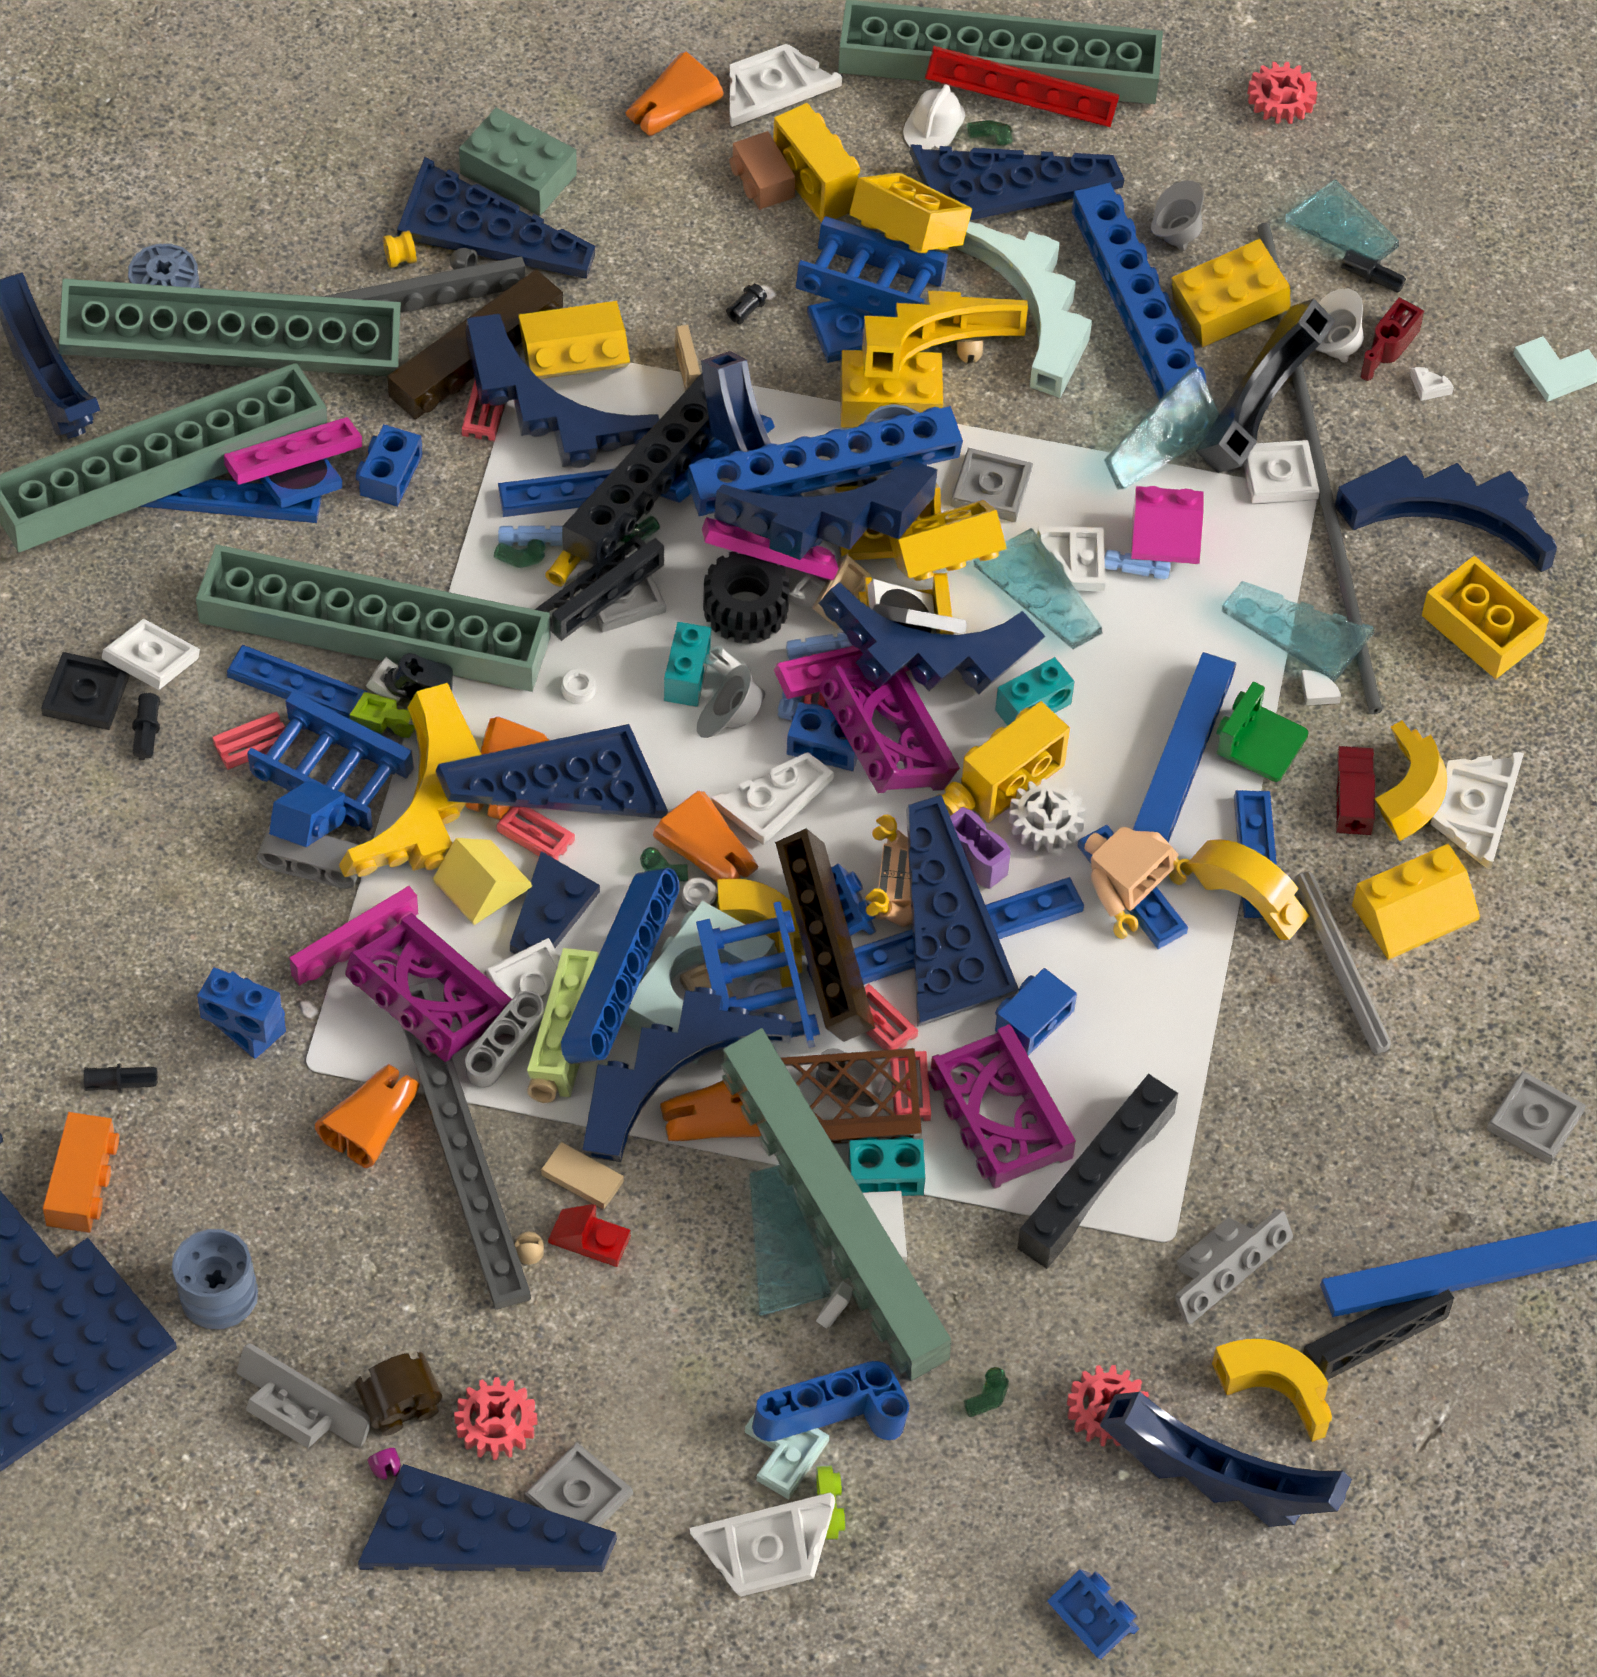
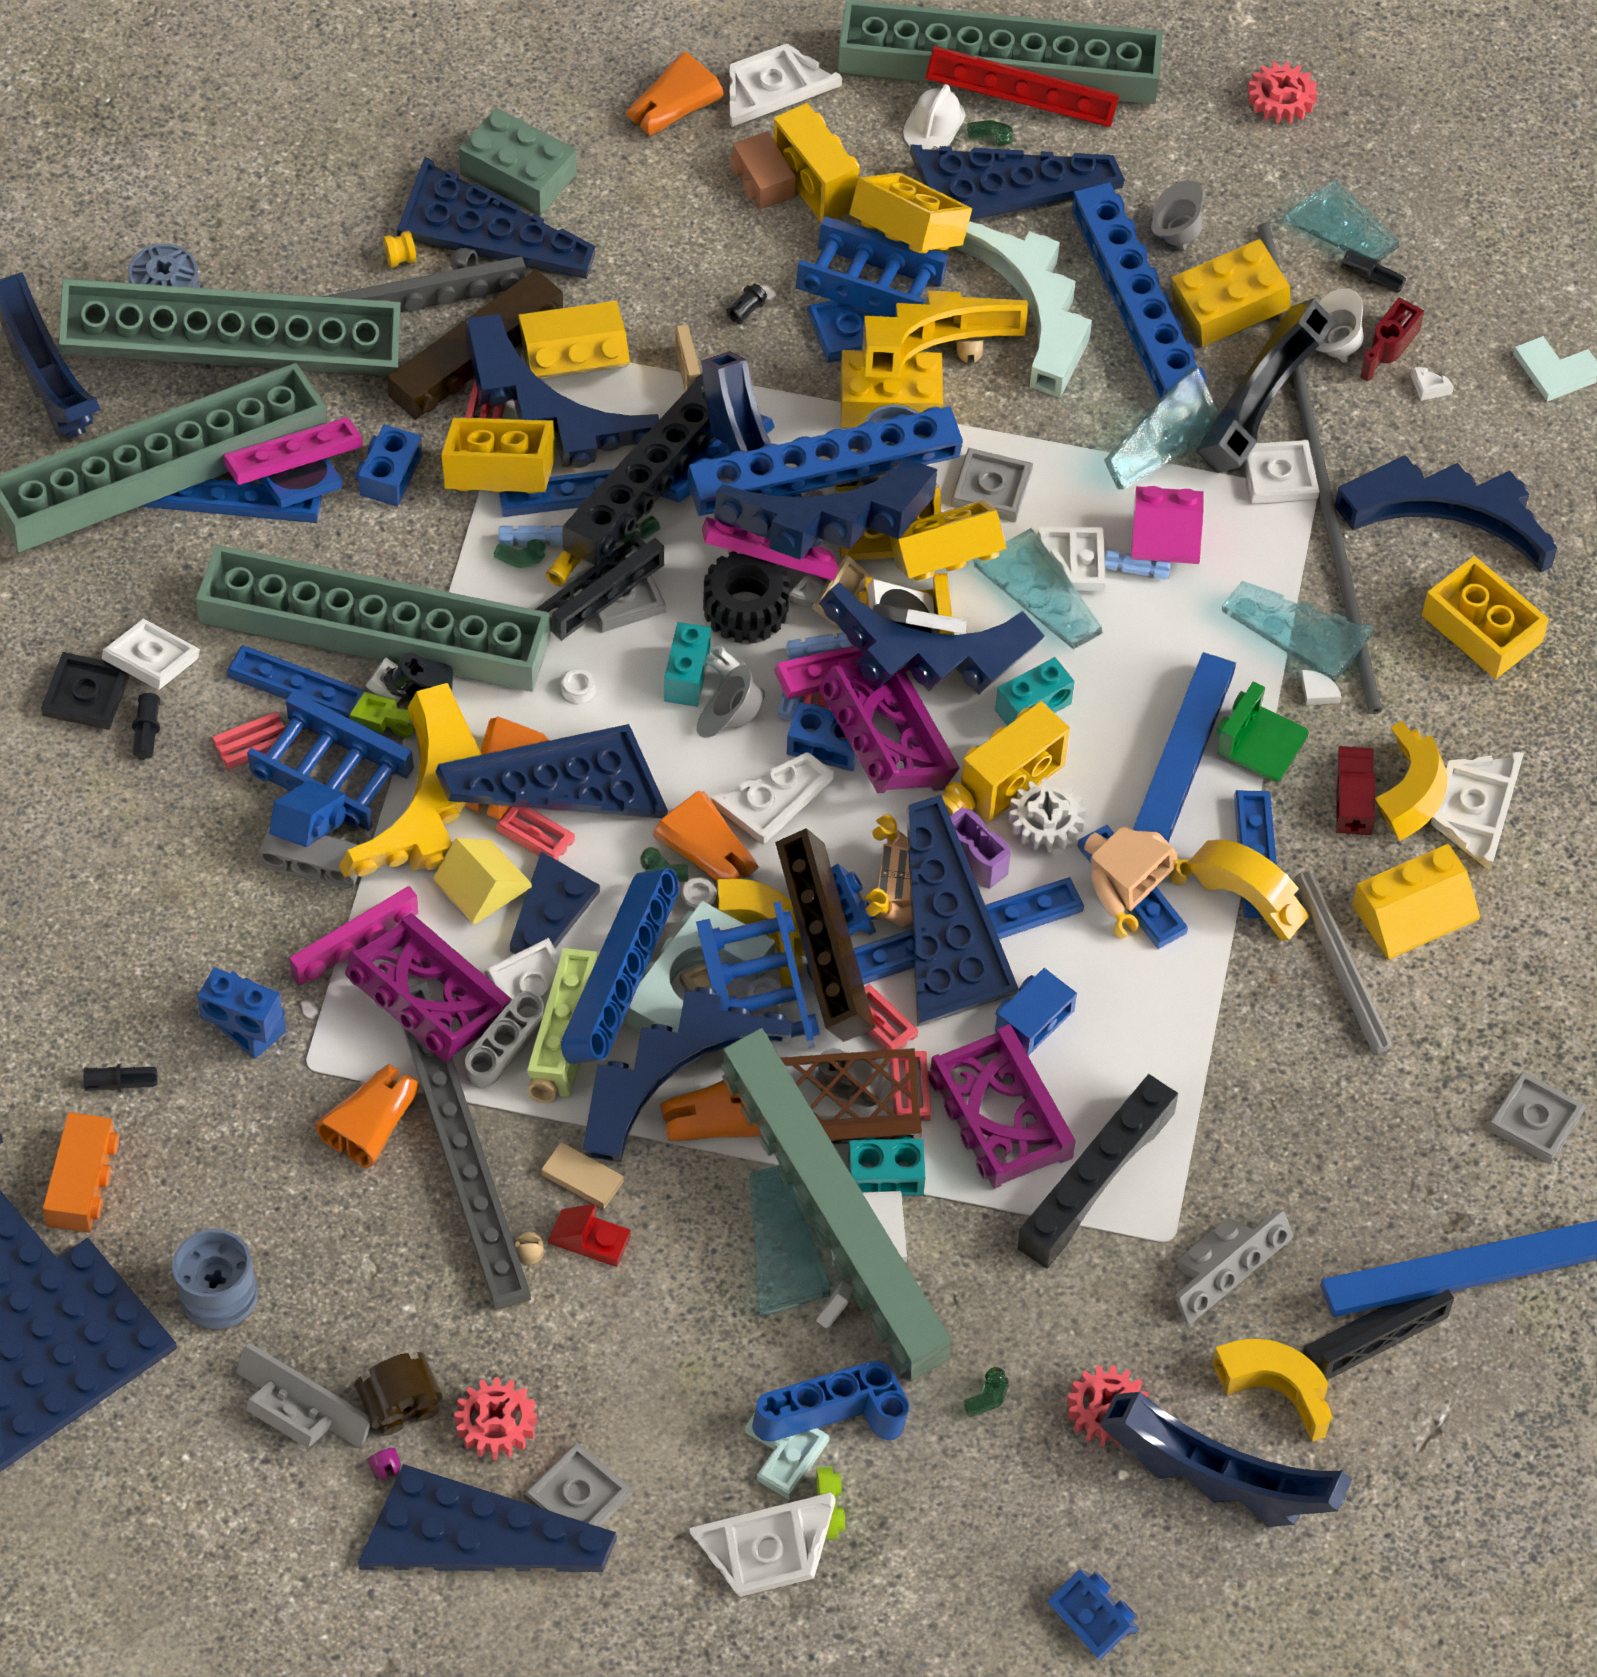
(498, 455): none -> yellow brick

